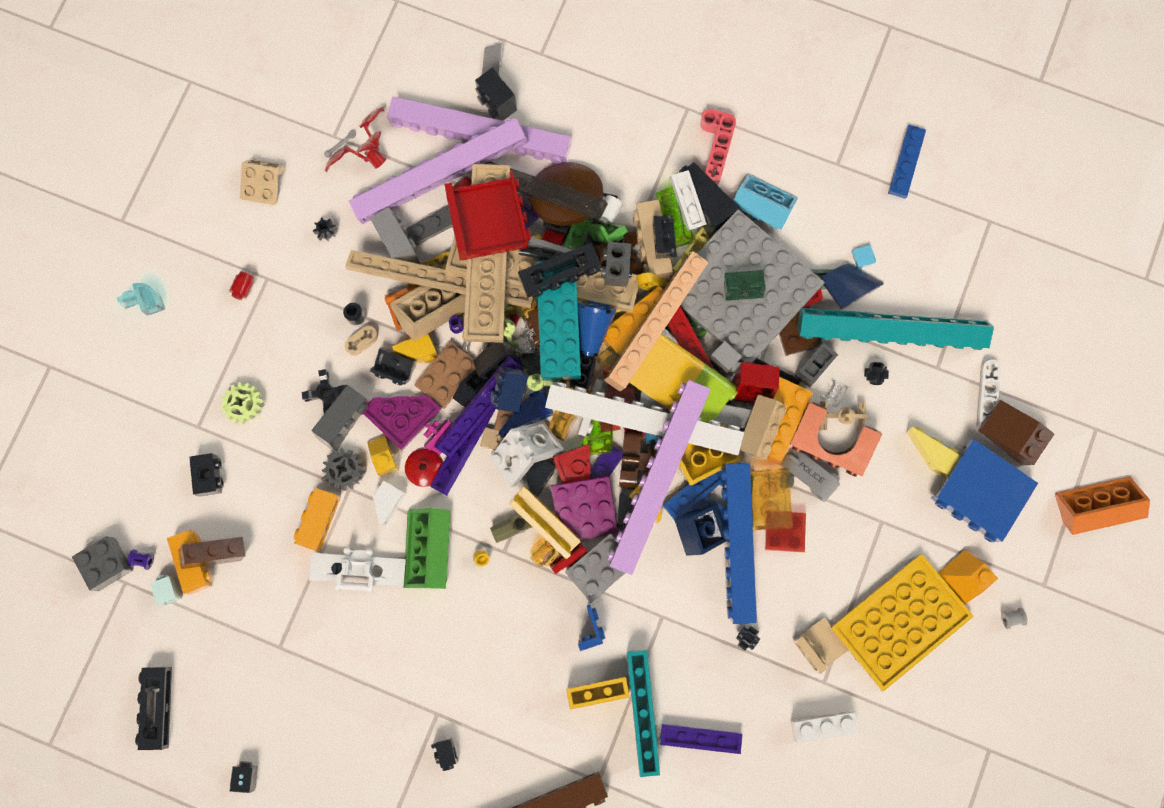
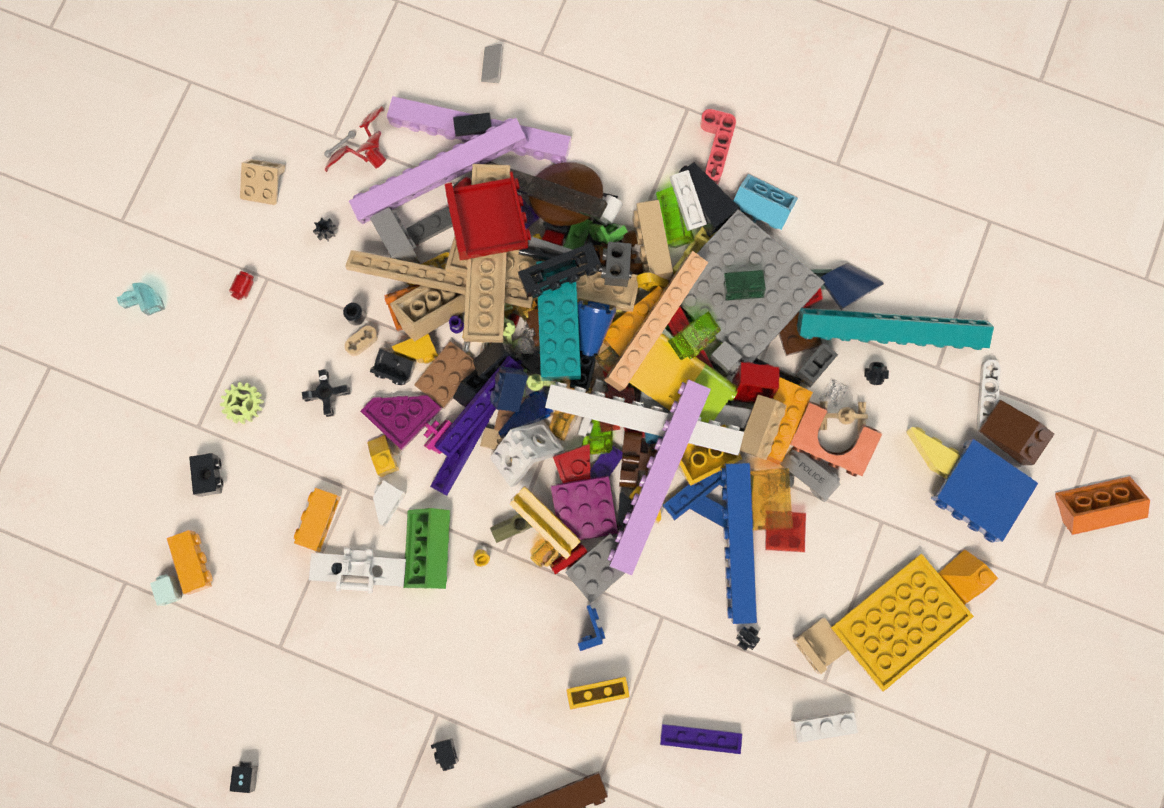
(102, 563): dark grey brick -> none
(140, 559): dark purple bush -> none
(156, 737): black brick -> none
(211, 552): reddish brown brick -> none
(340, 418): dark grey wedge -> none
(346, 462): dark grey gear -> none
(425, 477): red dish -> none
(472, 124): none -> black plate
(495, 95): black brick -> none
(539, 475): black slope -> none
(643, 713): teal brick -> none
(664, 237): black hinge -> none
(695, 336): none -> clear neon green brick
(700, 530): dark blue slope -> none
(863, 256): medium azure tile -> none
(907, 161): blue plate -> none
(1014, 618): light grey bush -> none

